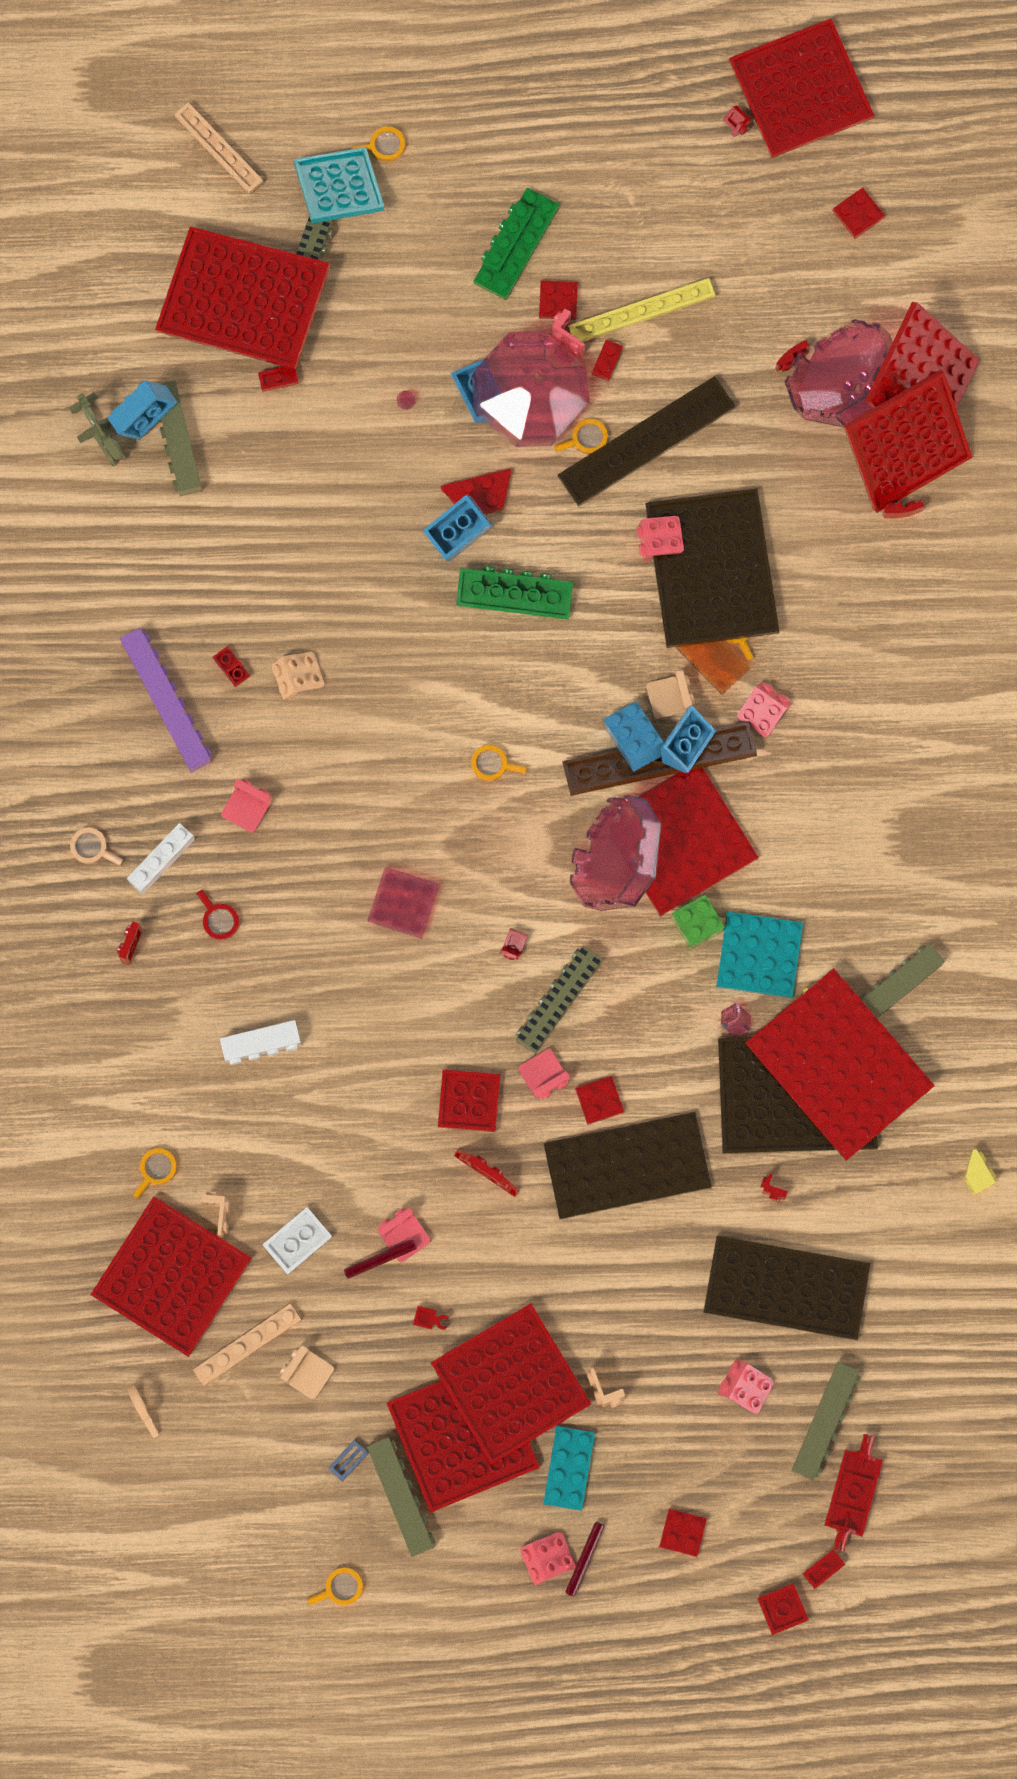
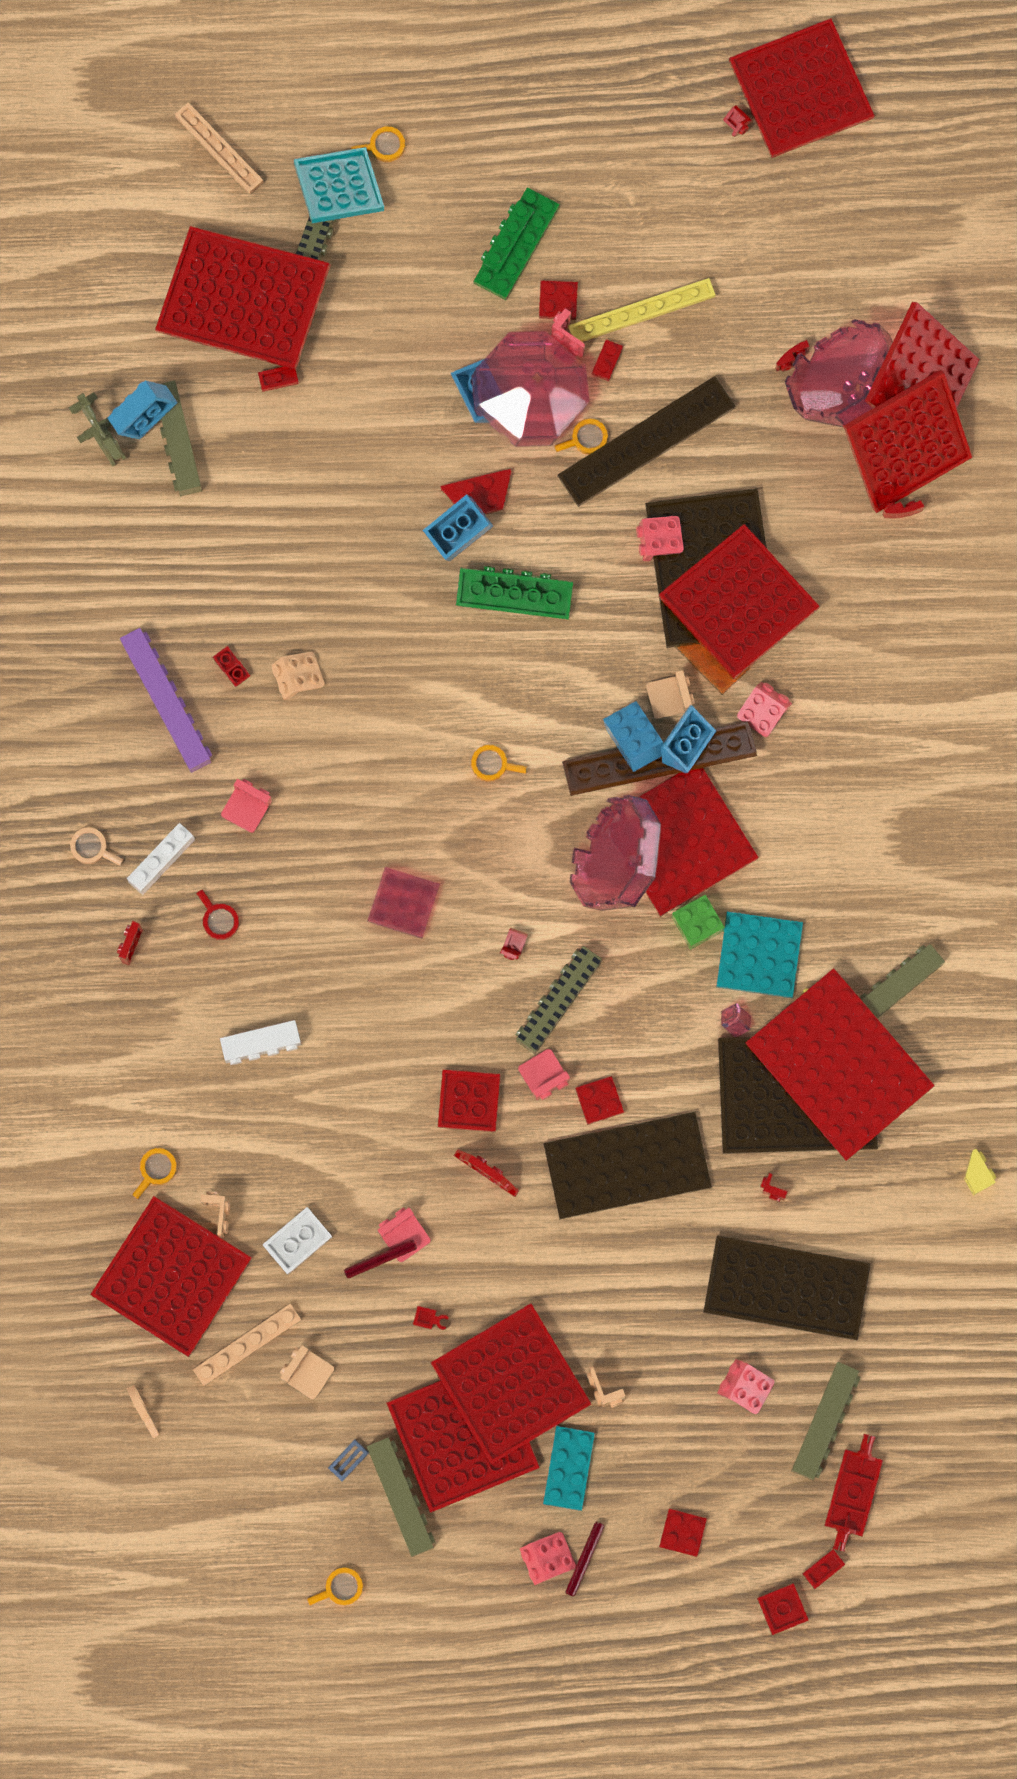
(405, 400): clear pink plate -> none
(739, 601): none -> red plate
(858, 213): red plate -> none

